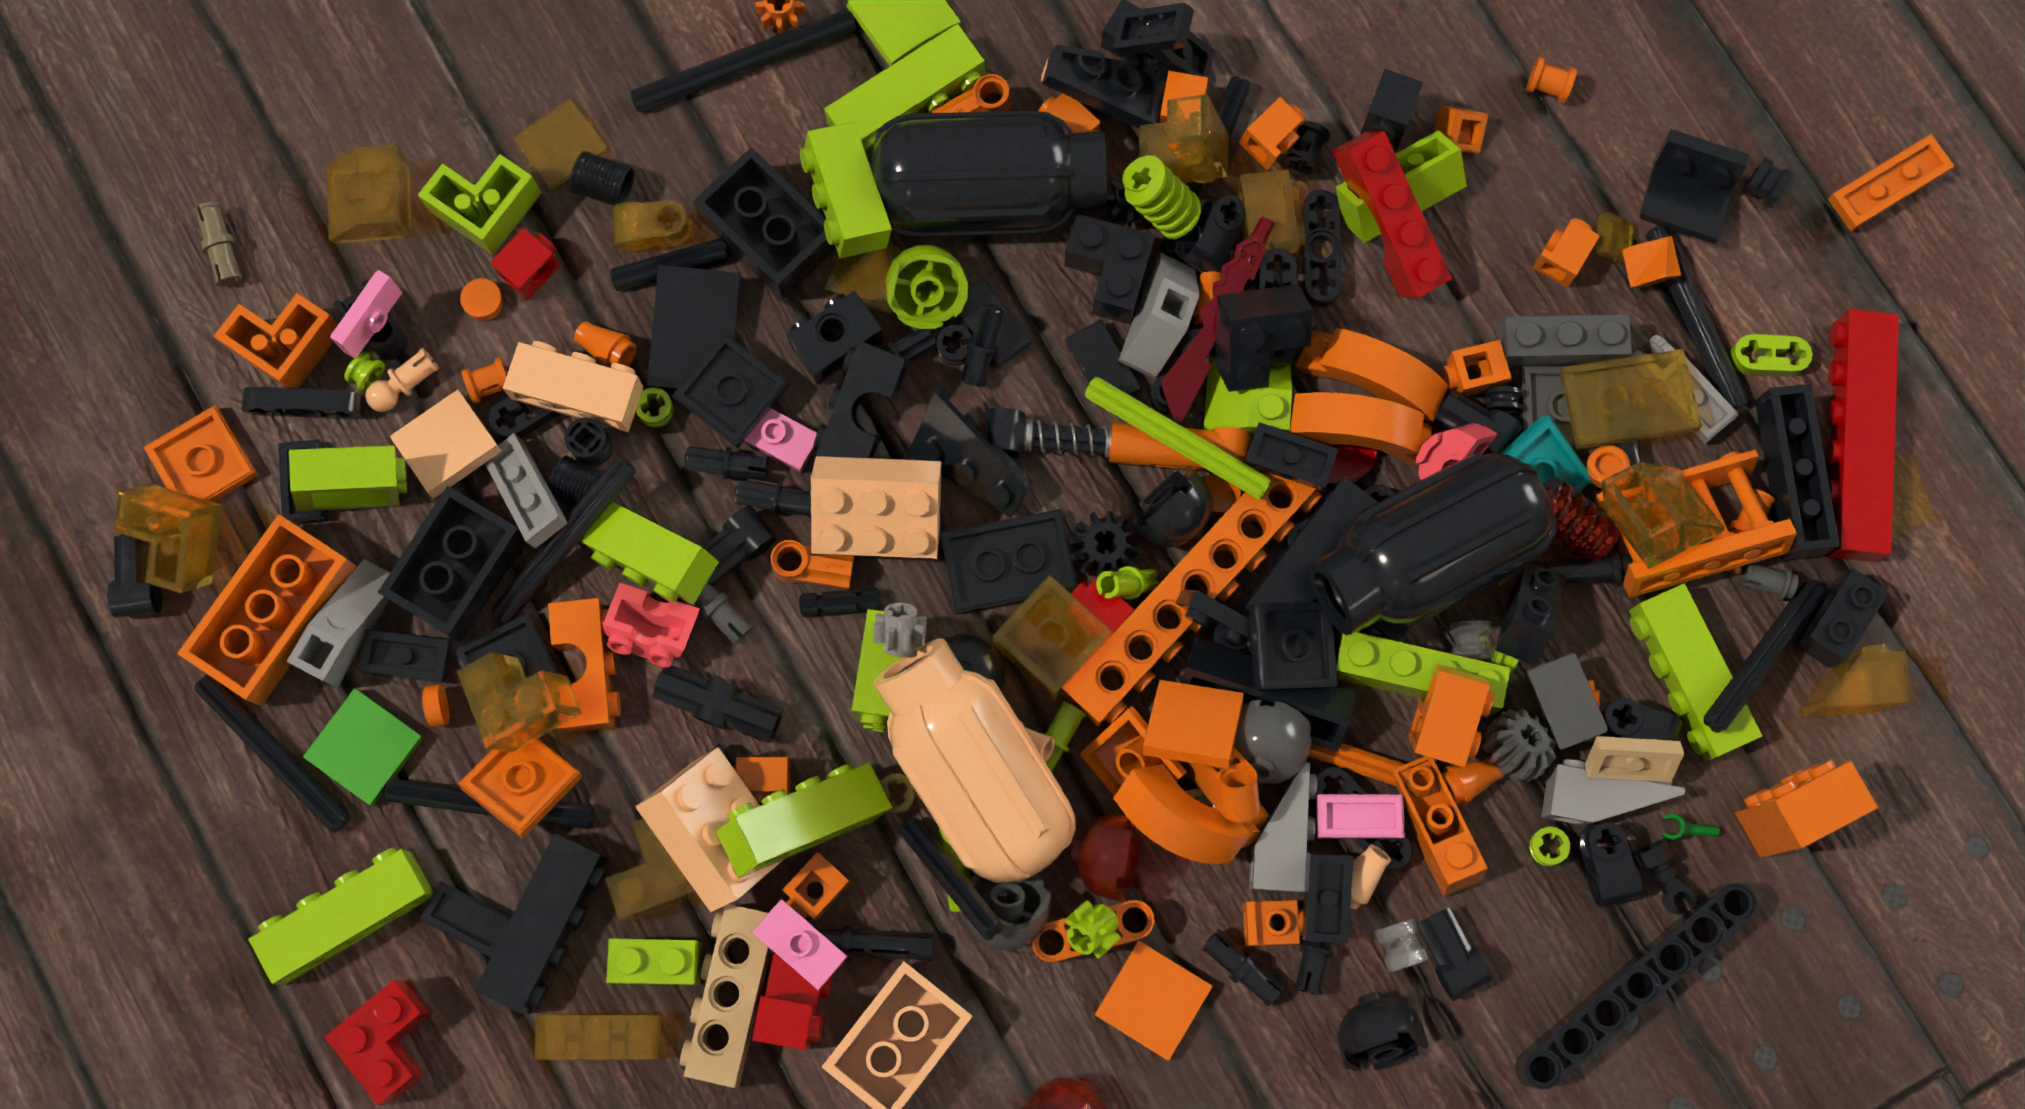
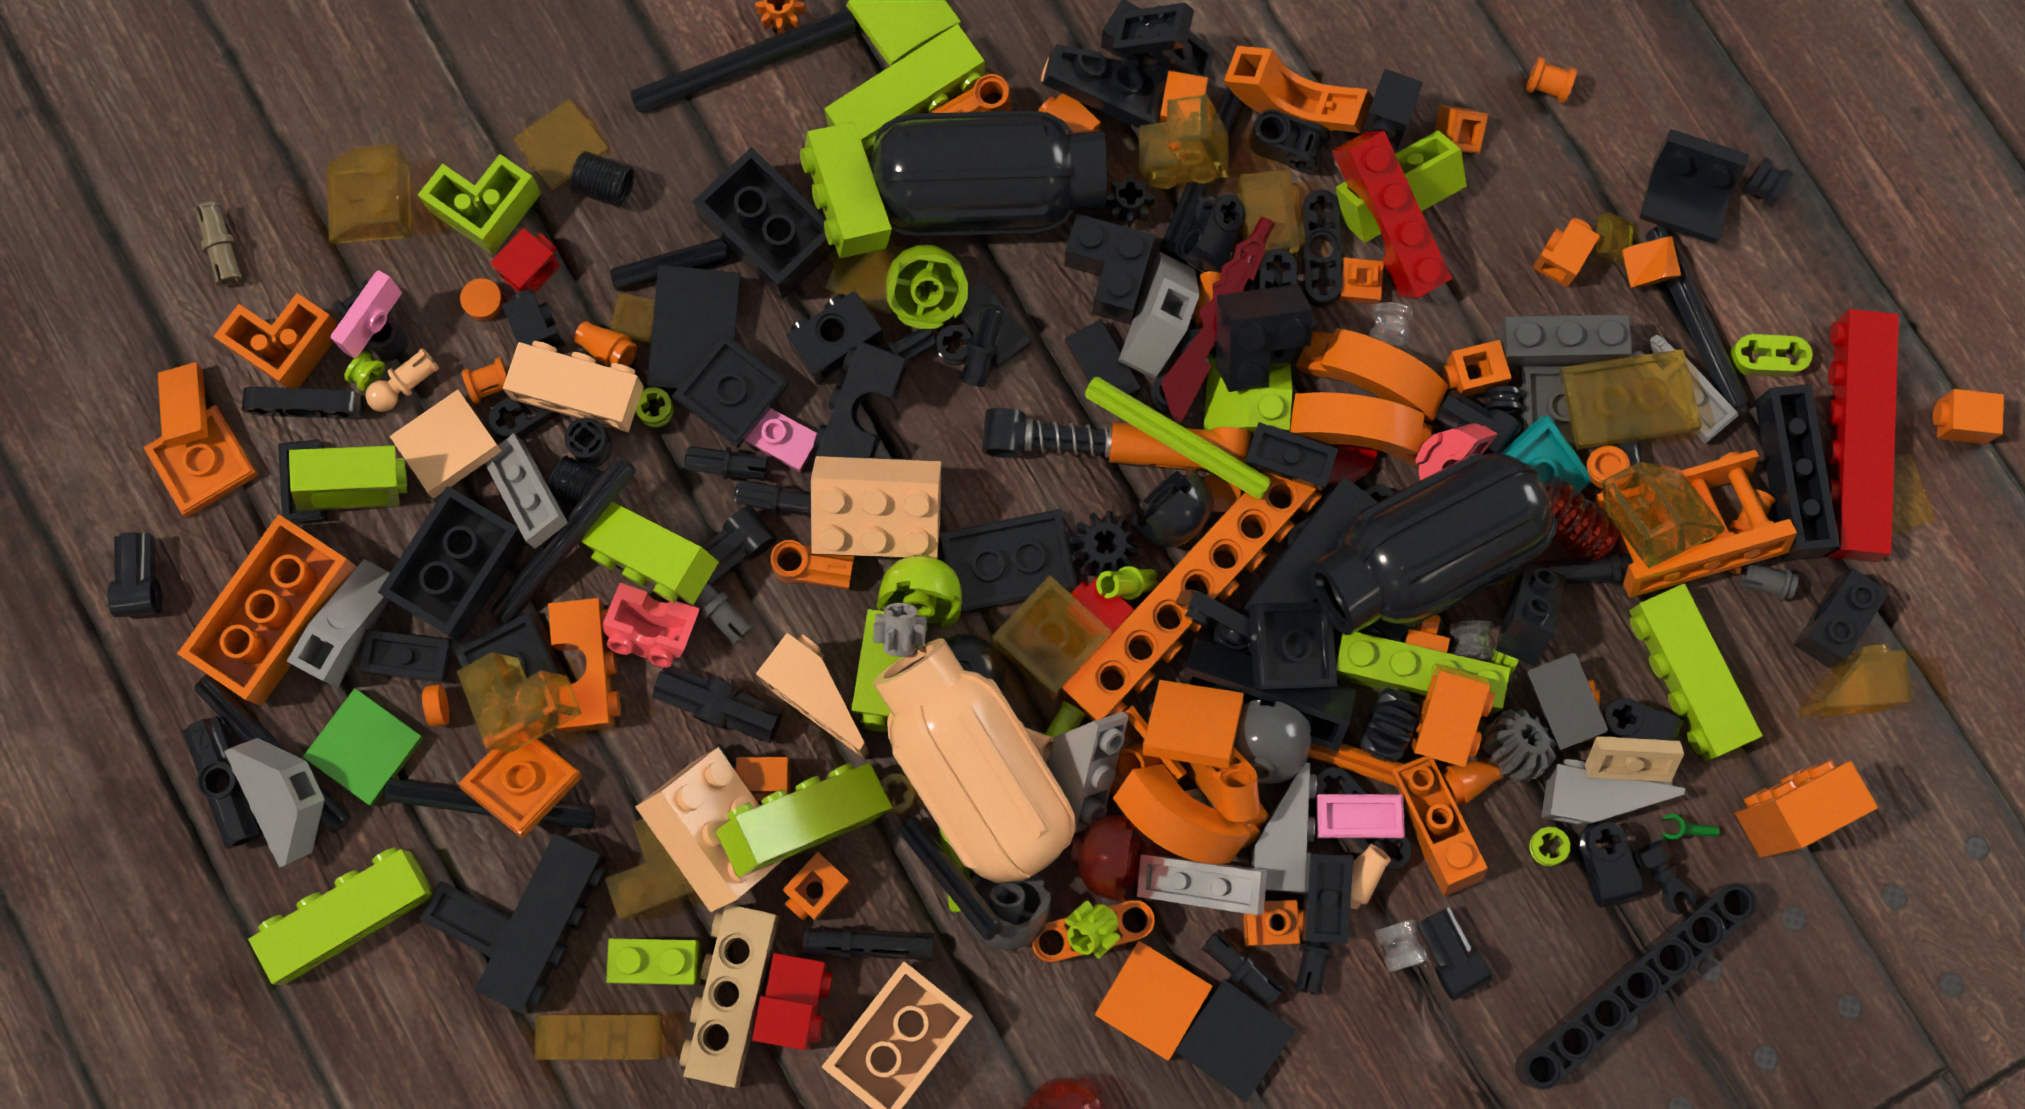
(179, 532): clear yellow brick -> none
(182, 405): none -> orange tile
(230, 808): none -> black piece
(280, 796): none -> light grey slope
(372, 1037): red brick -> none
(532, 320): none -> black brick
(633, 317): none -> clear yellow tile
(644, 225): clear yellow piece -> none
(800, 944): bright pink plate -> none
(803, 681): none -> light nougat slope
(839, 602): black axle -> none
(925, 585): none -> lime cylinder
(968, 456): black wing -> none
(1086, 765): none -> light grey slope
(1161, 196): lime piece -> none
(1202, 884): none -> light grey plate
(1235, 1040): none -> black tile
(1267, 84): none -> orange arch
(1273, 132): orange brick -> none
(1361, 281): none -> orange tile
(1380, 1032): black cylinder -> none
(1390, 724): none -> black gear
(1392, 323): none -> clear wheel
(1427, 636): none -> orange tile
(1764, 656): black axle -> none
(1891, 182): orange plate -> none
(1969, 416): none -> orange brick

